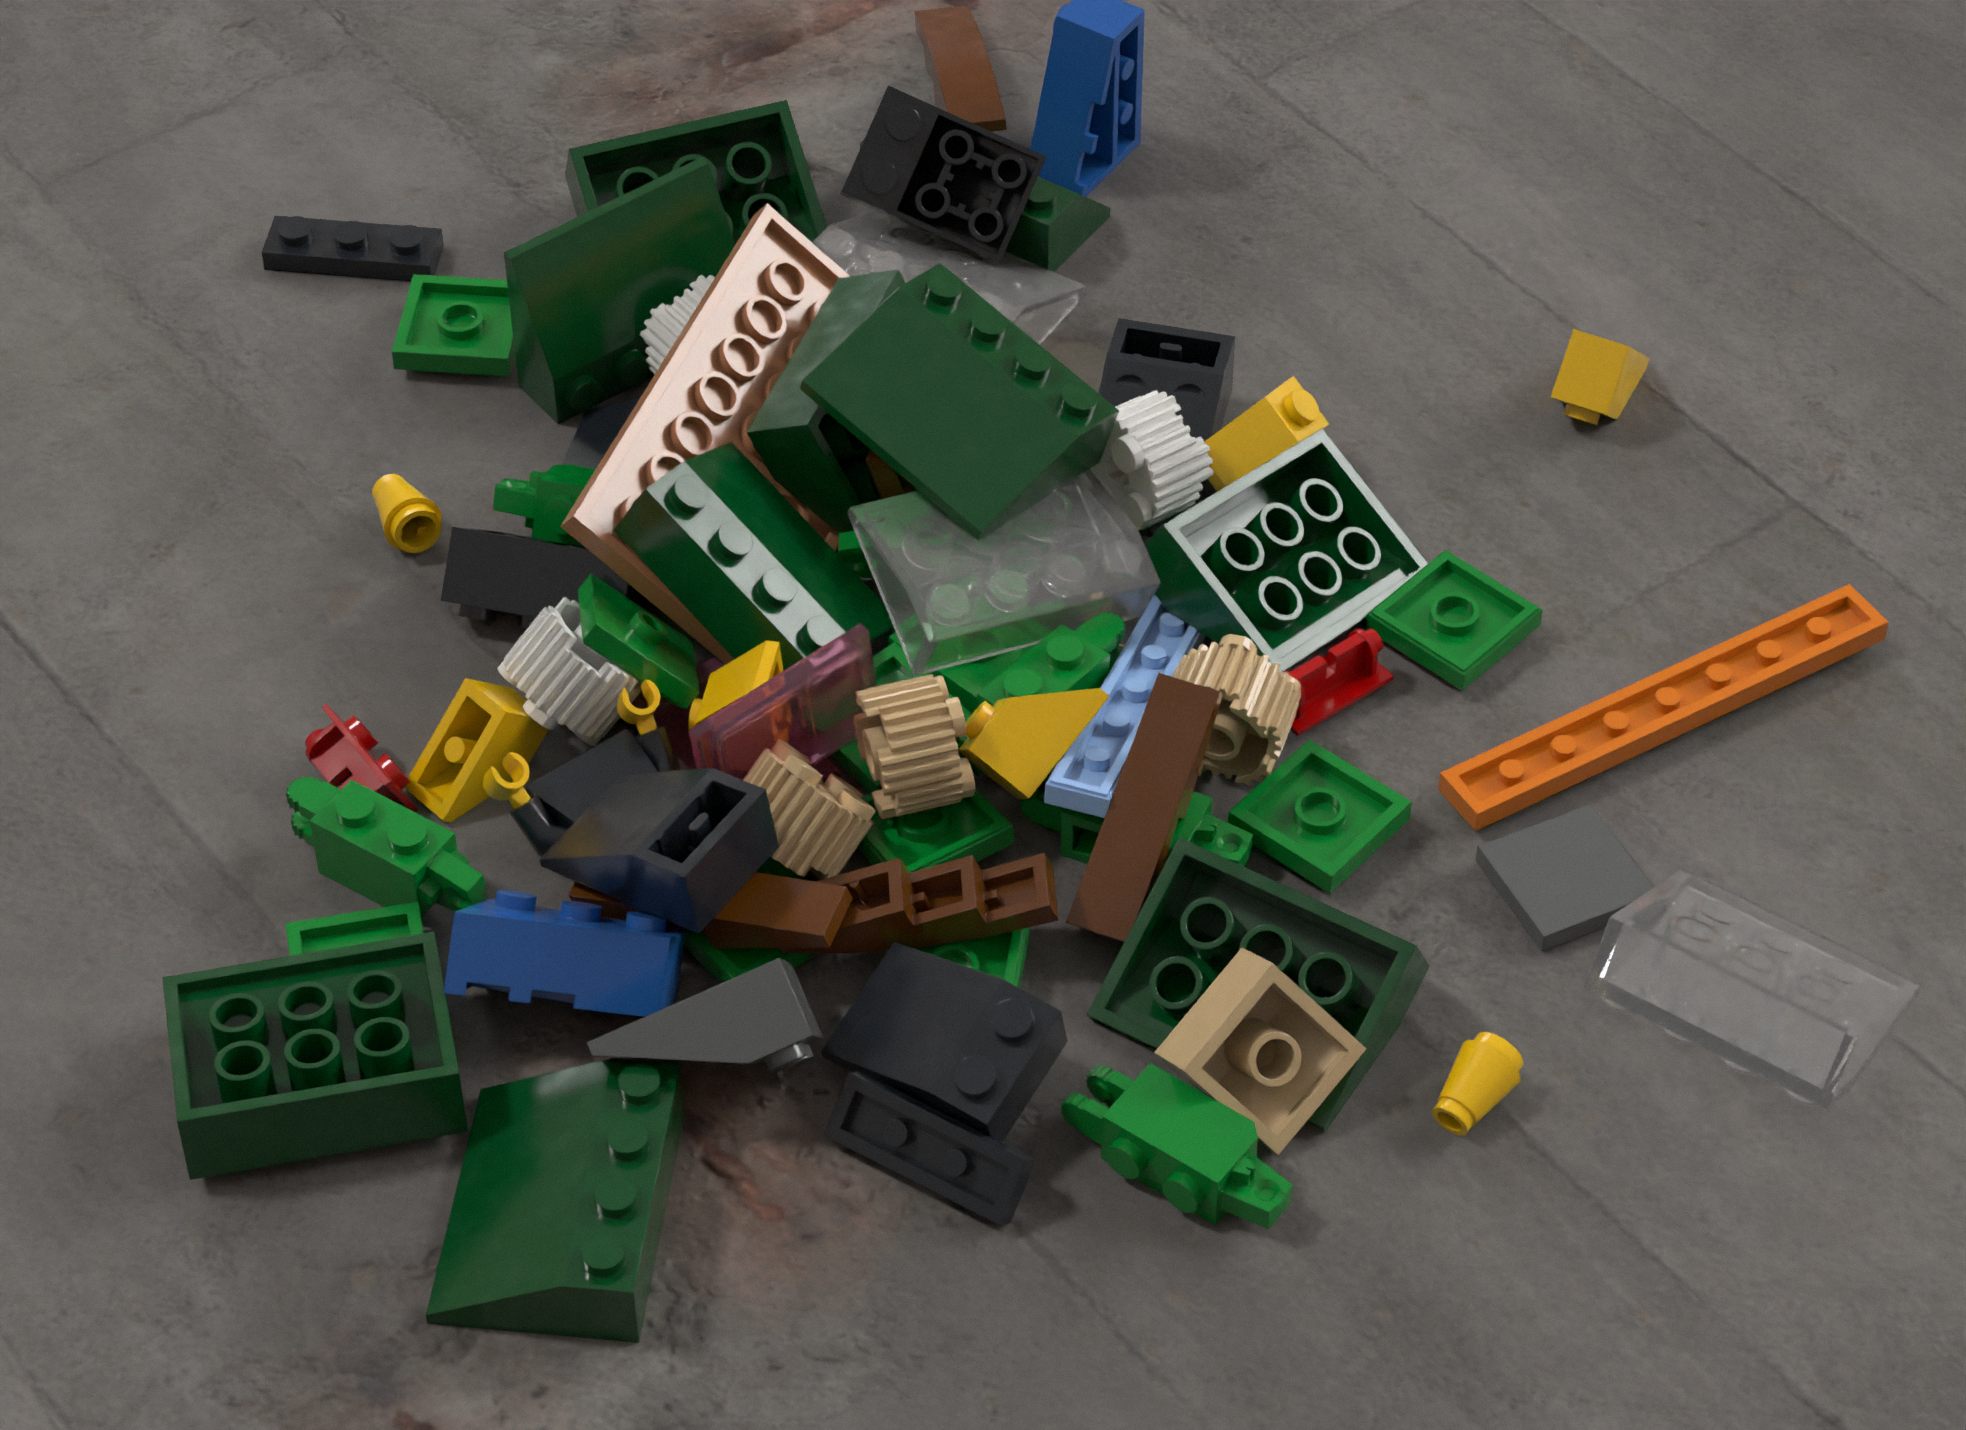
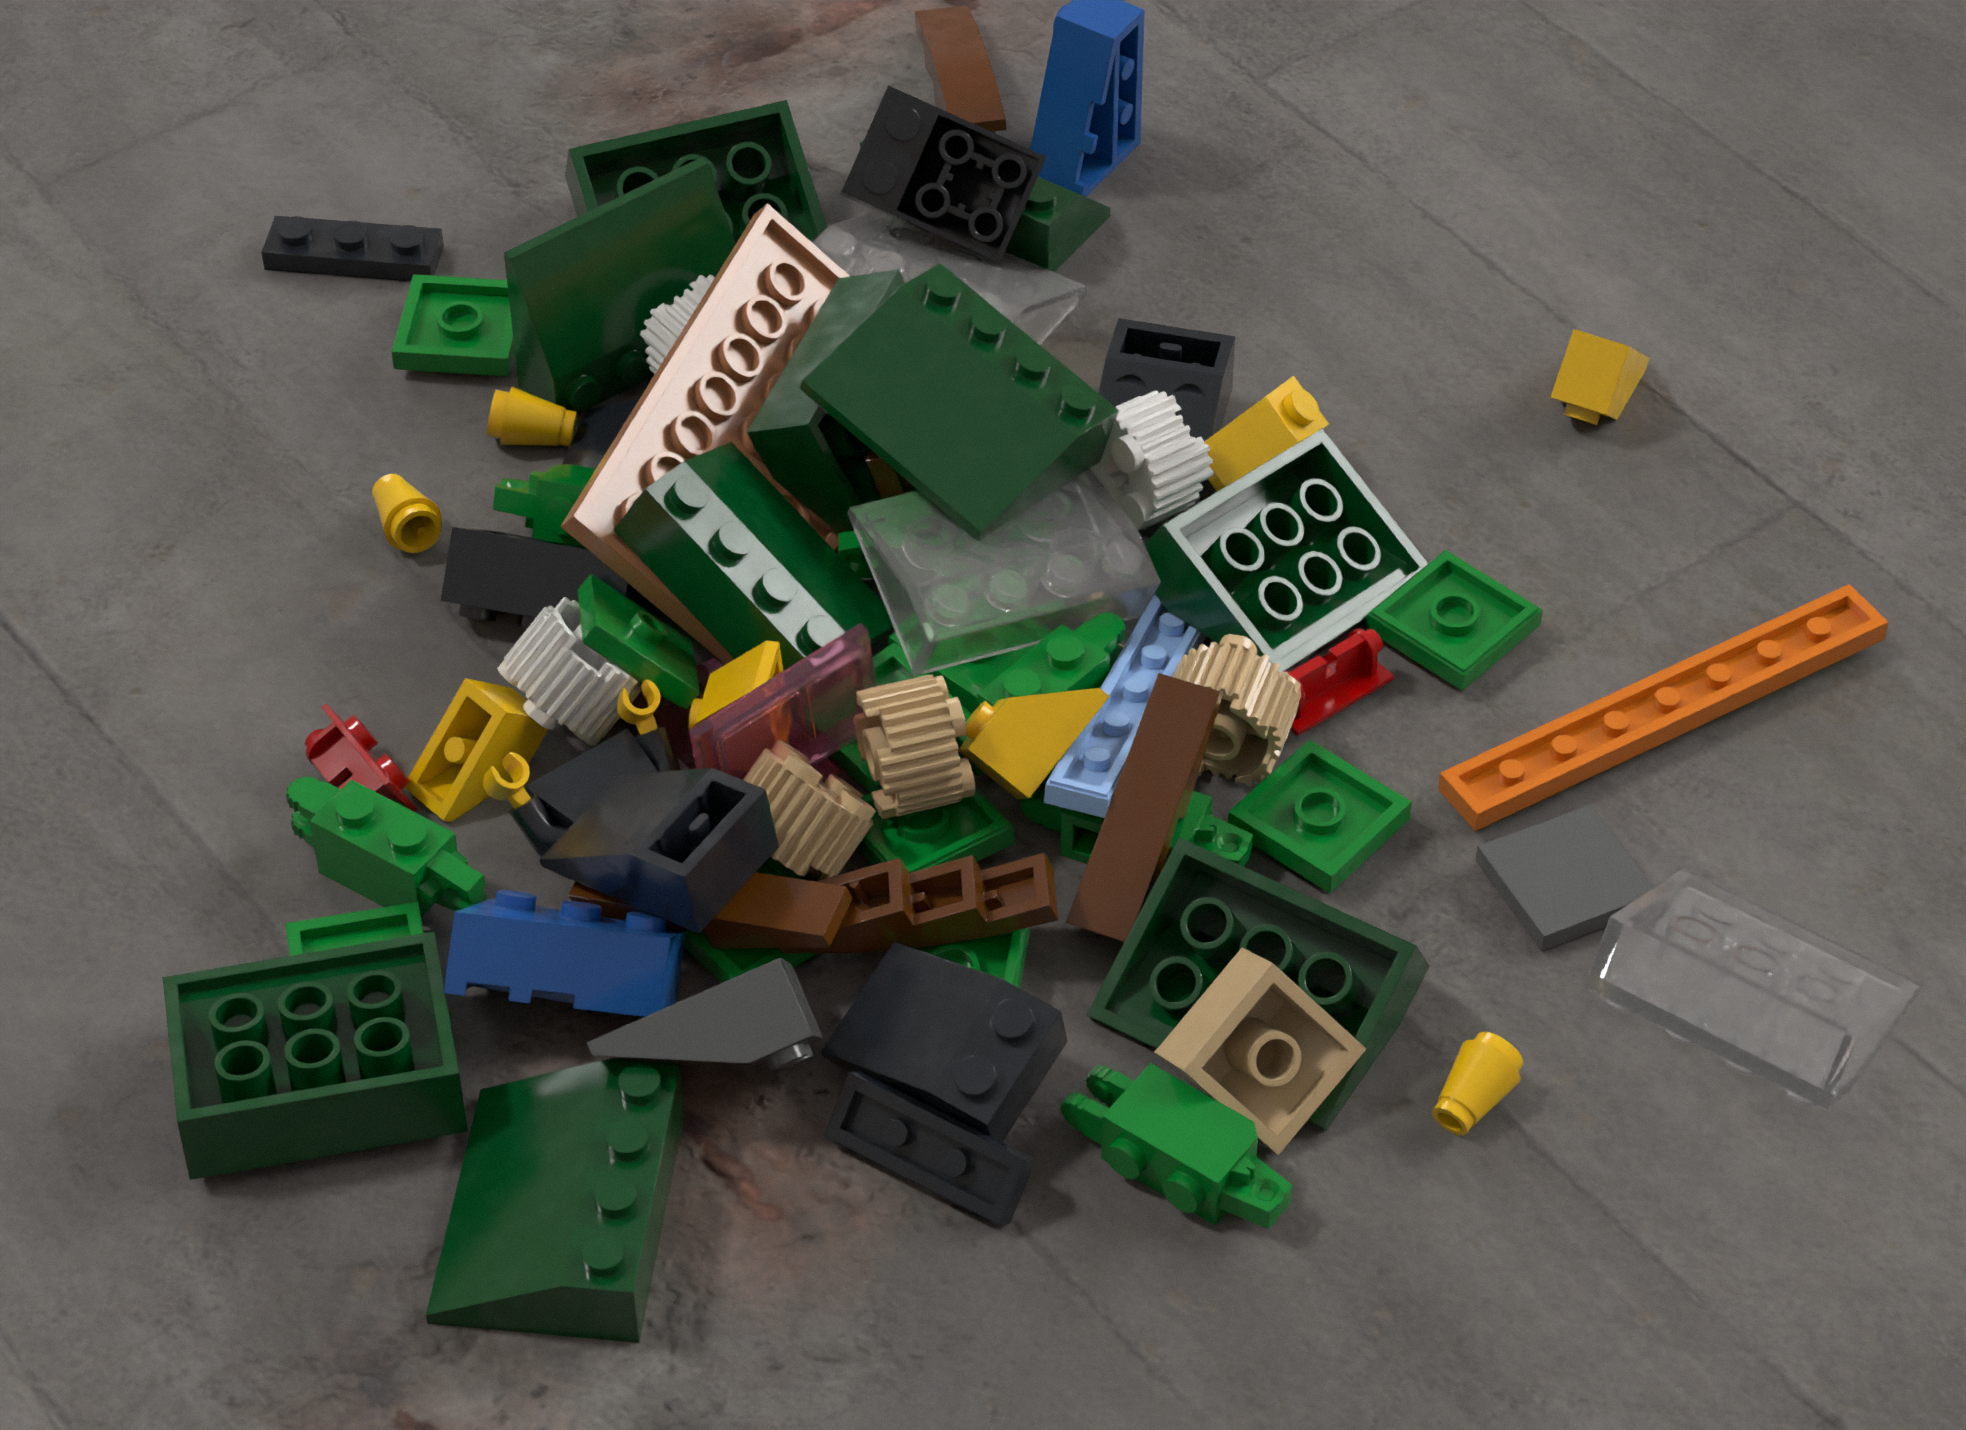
(529, 420): none -> yellow cone

